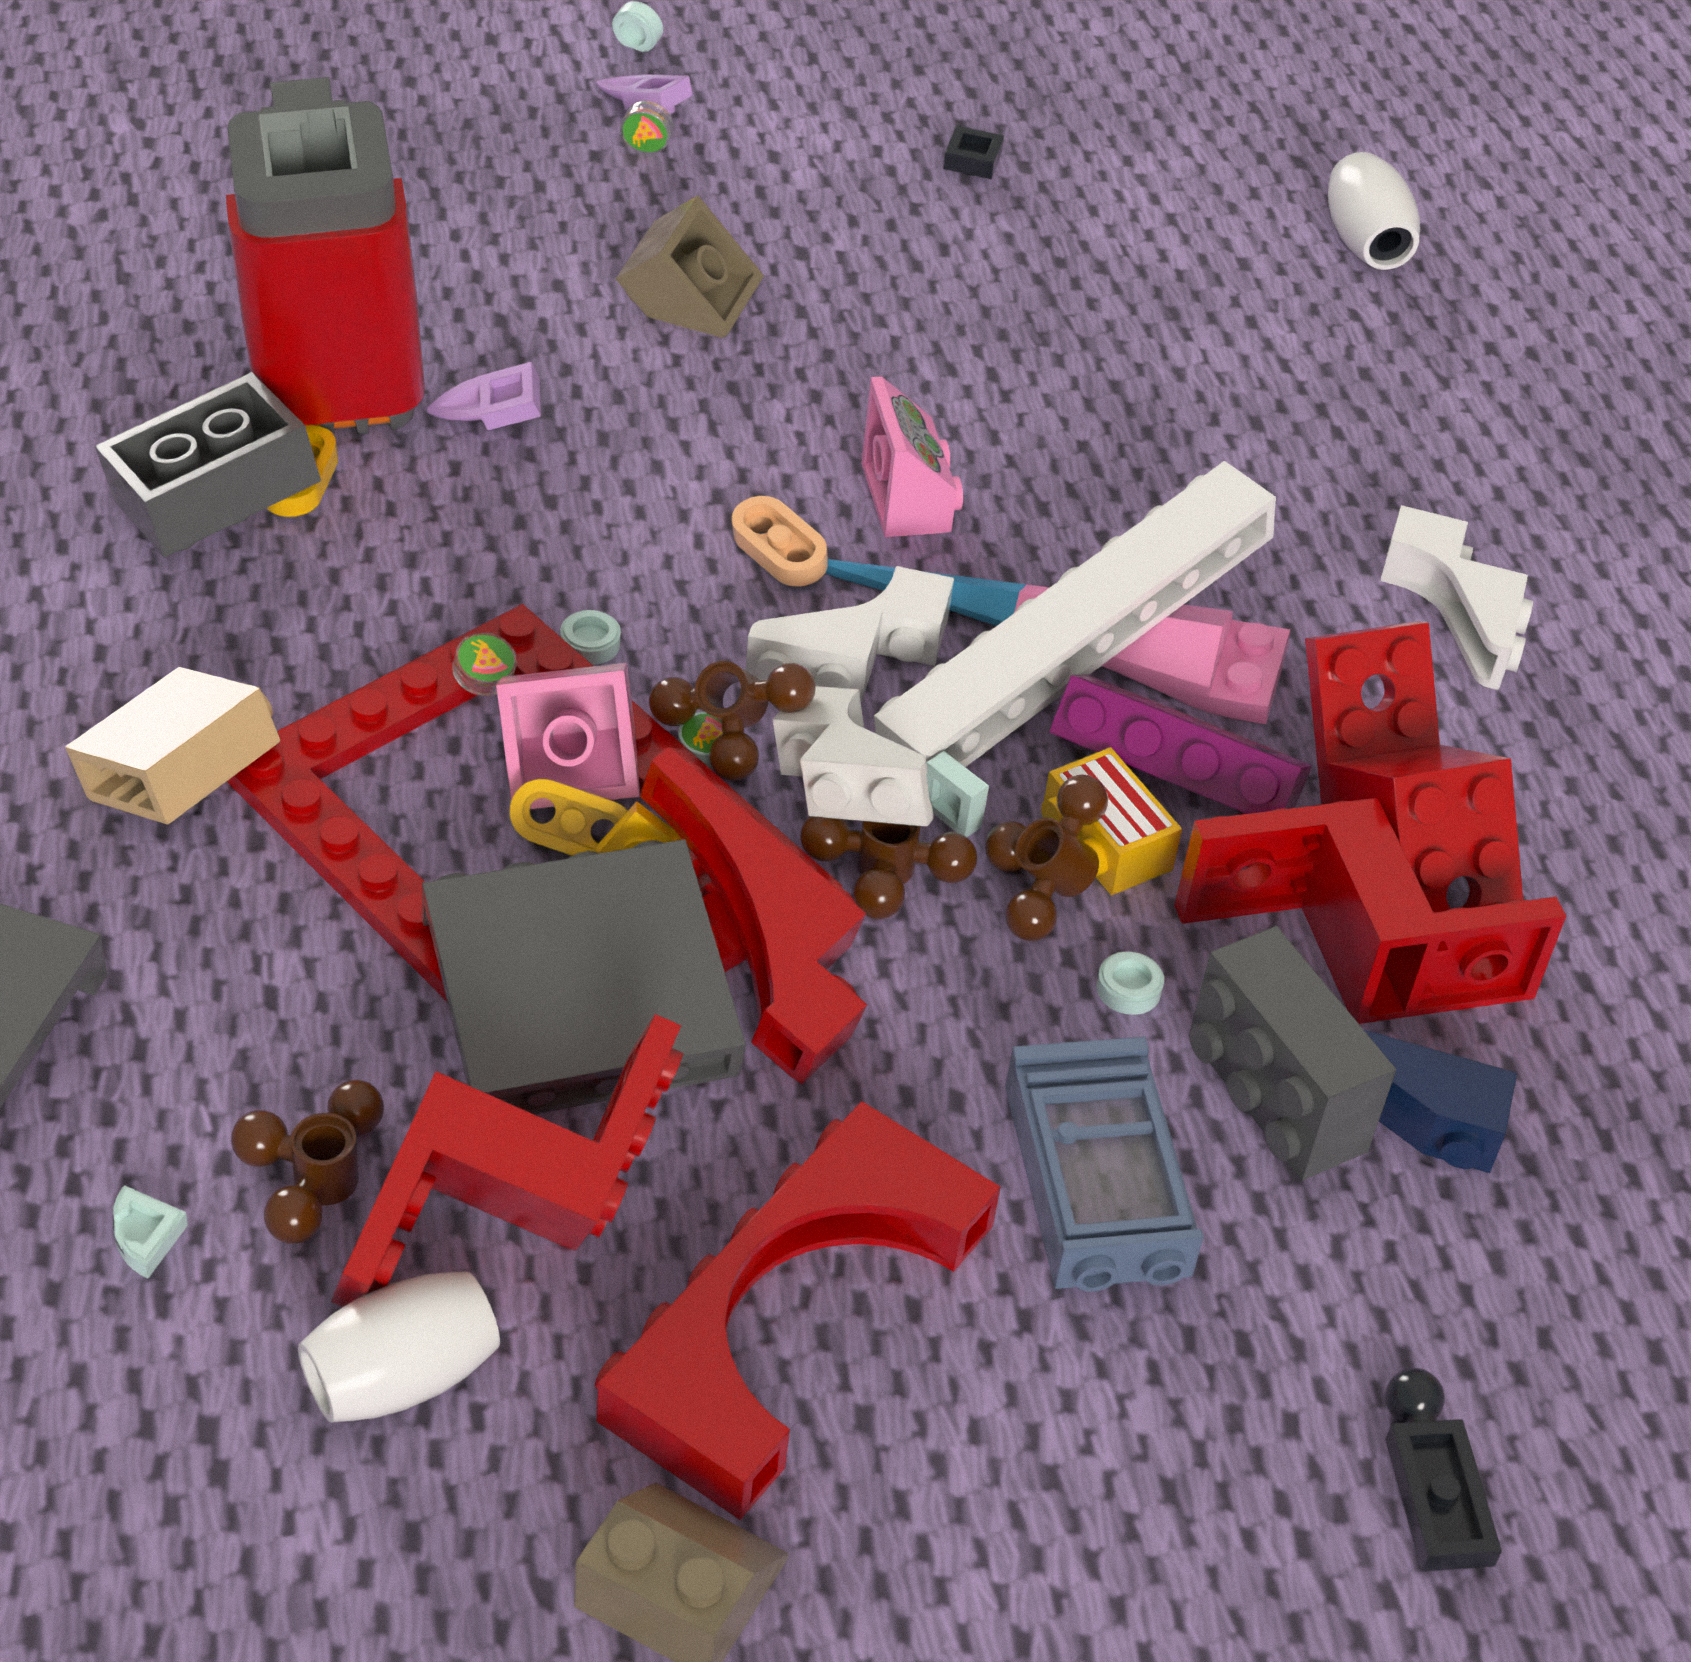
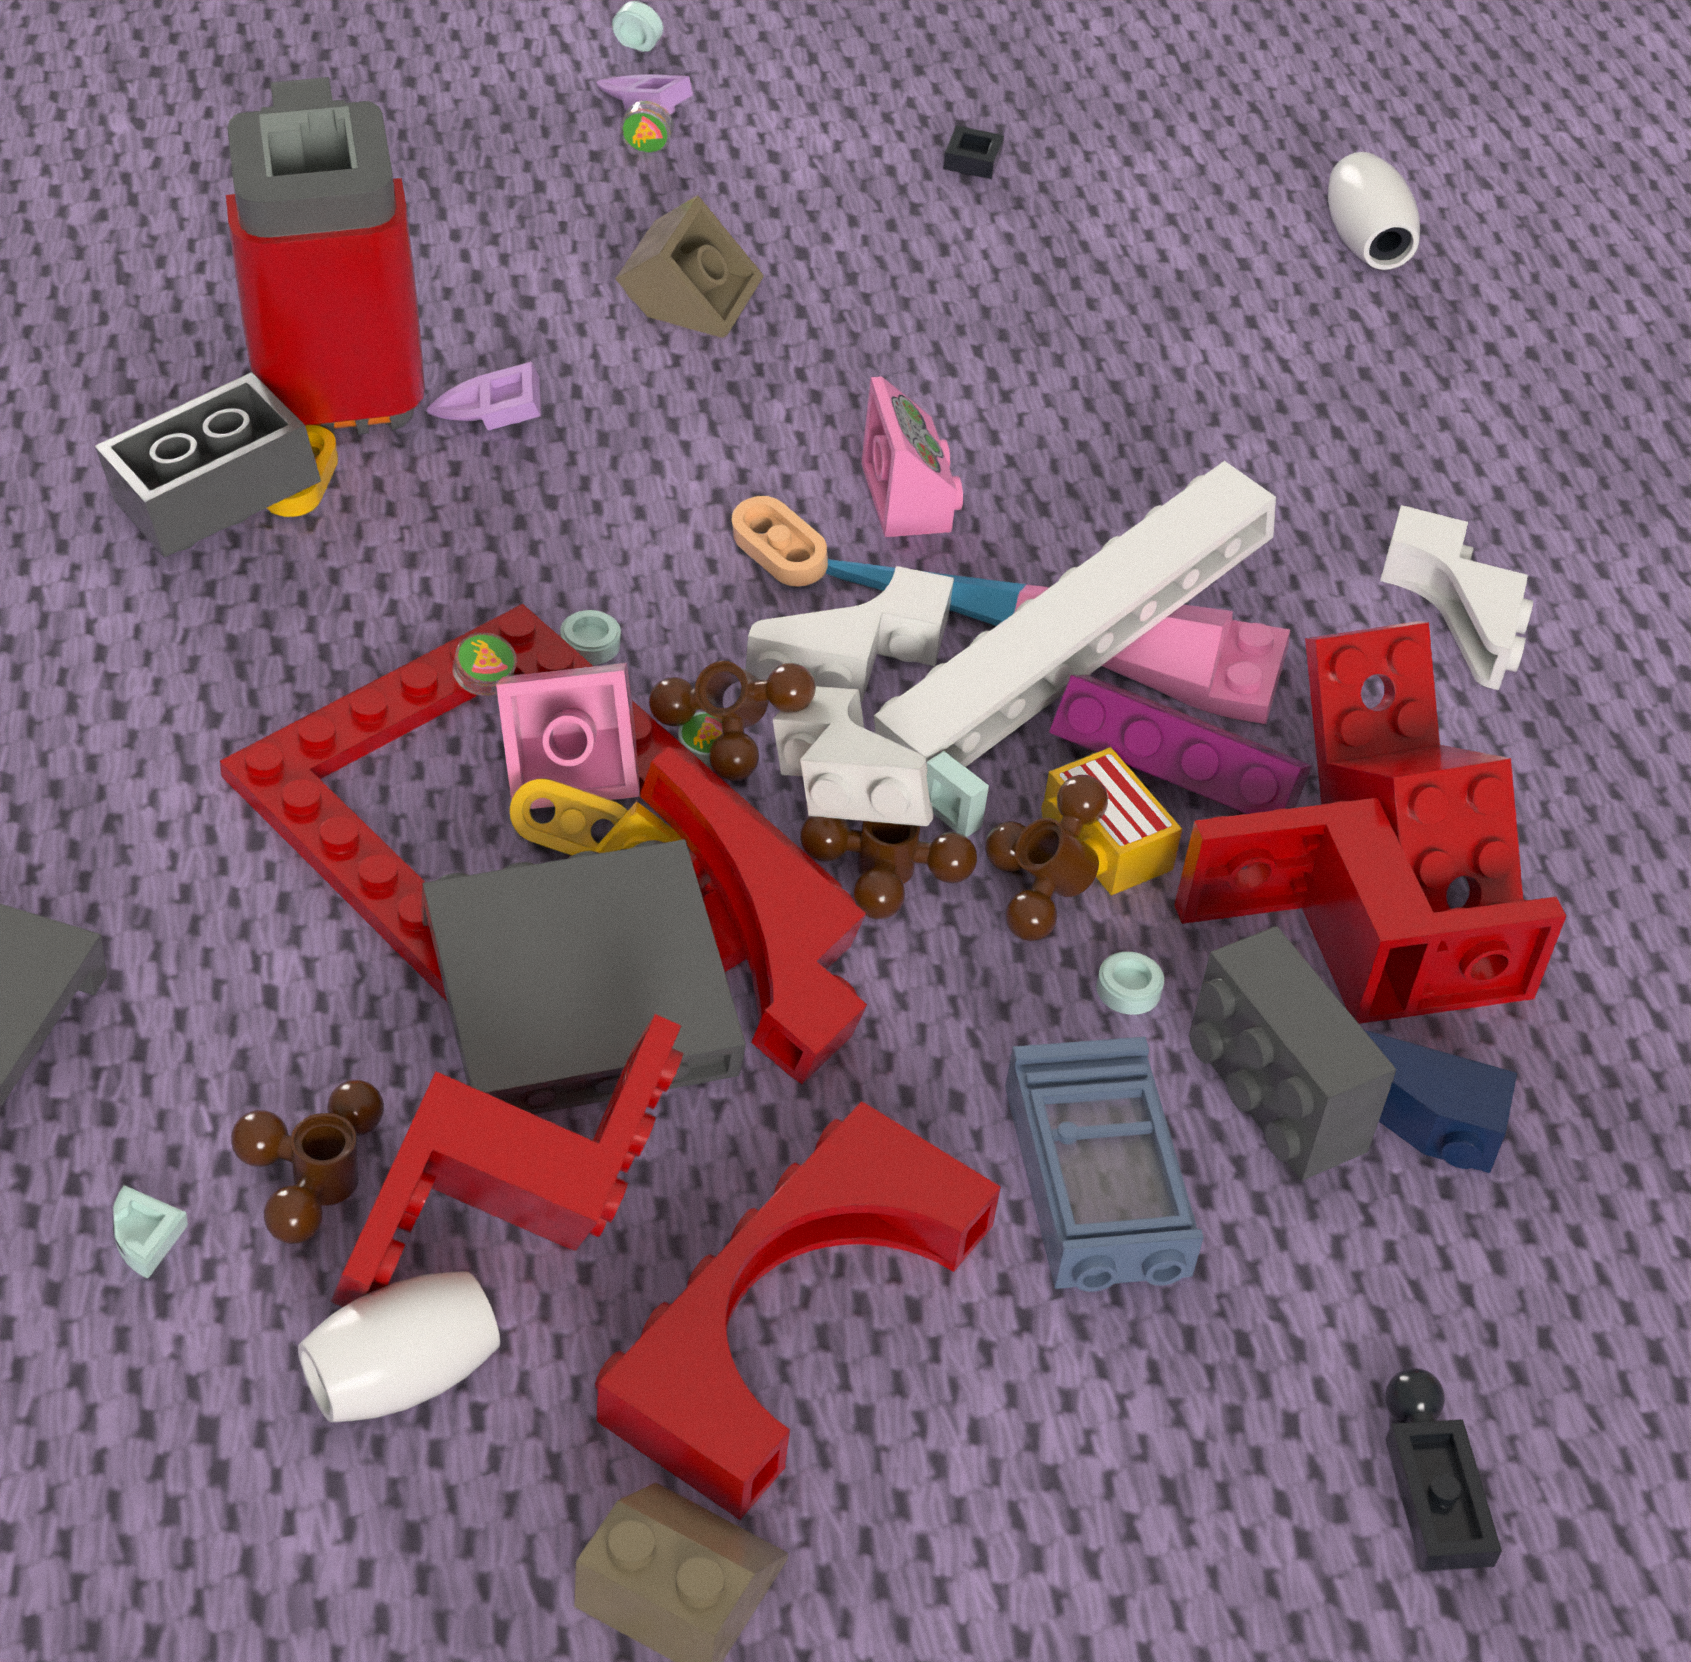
(173, 744): tan brick -> none

